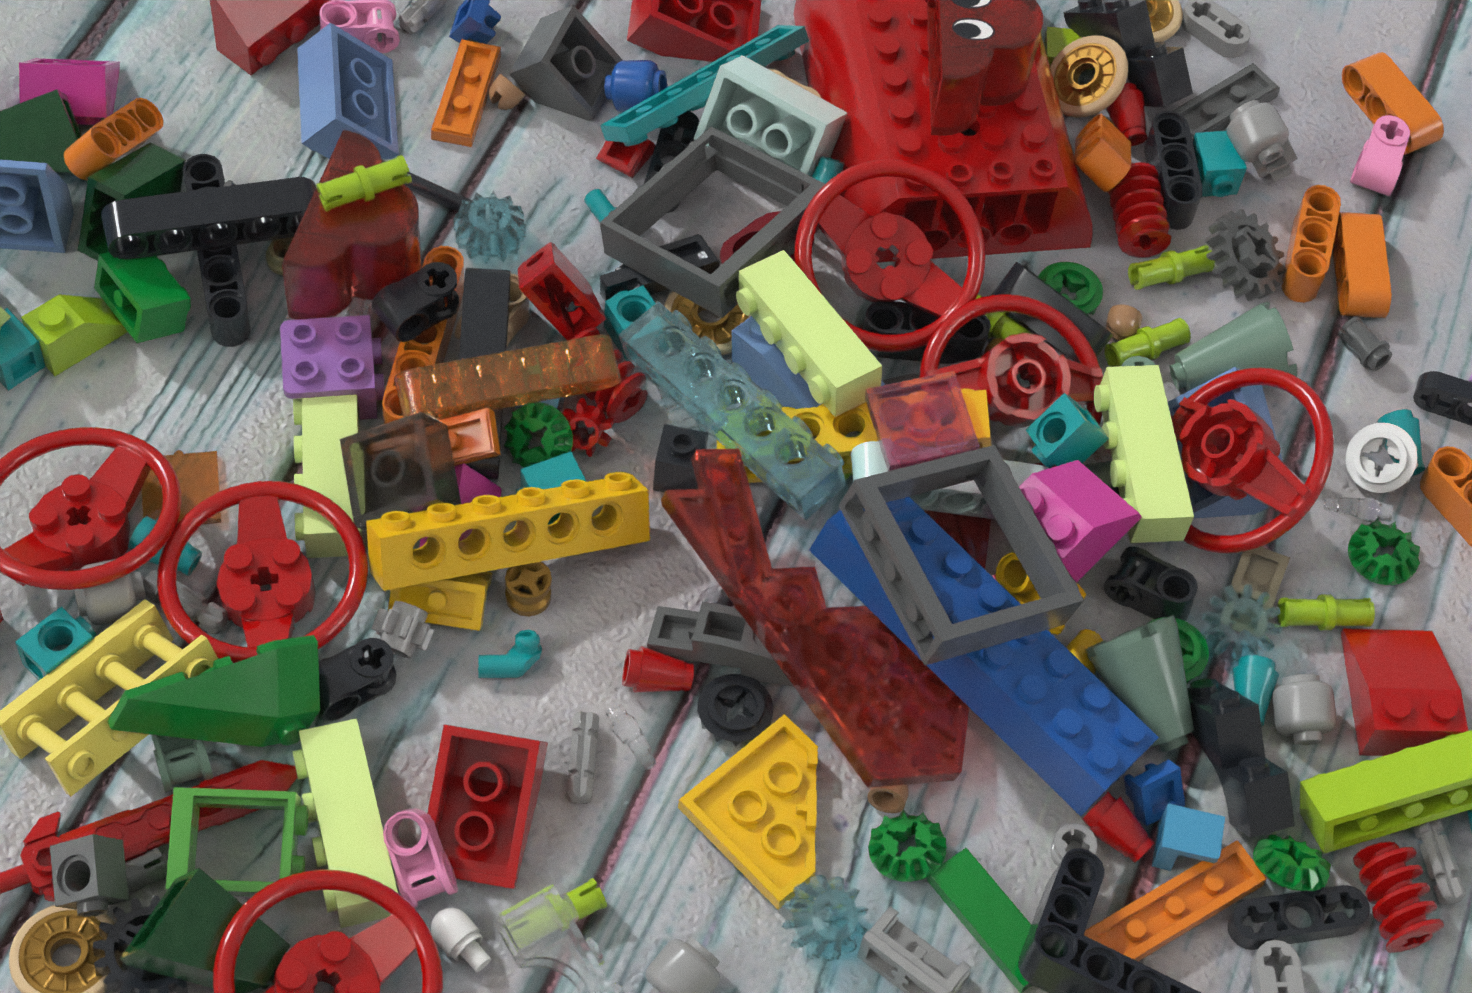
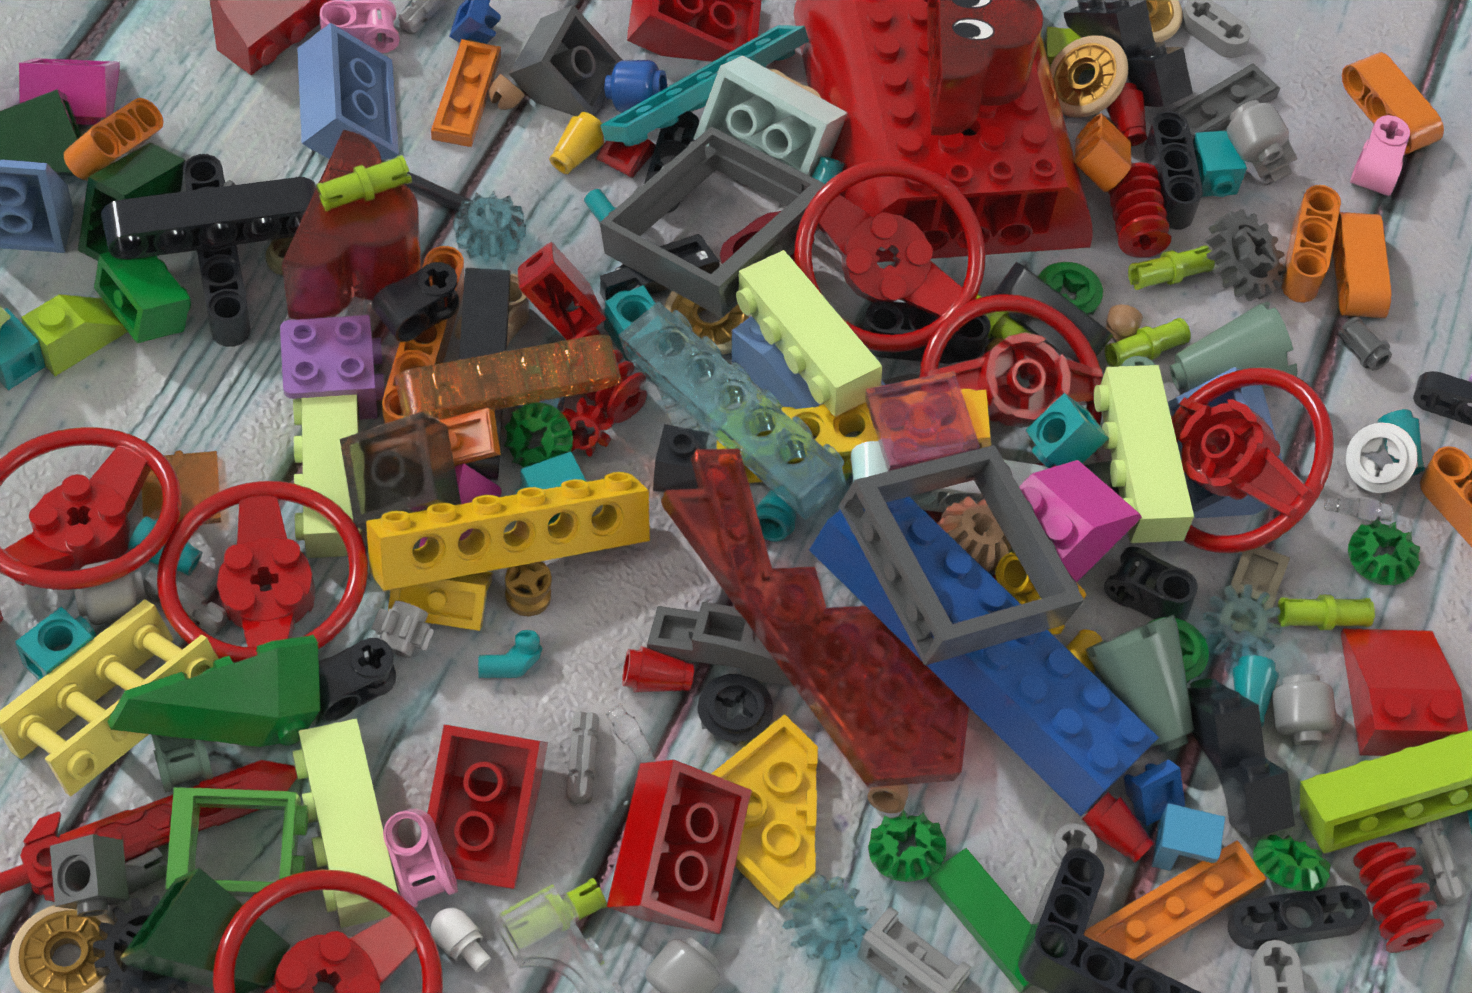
(577, 142): none -> yellow cone
(679, 847): none -> red slope
(775, 517): none -> teal cone
(976, 531): none -> light nougat gear

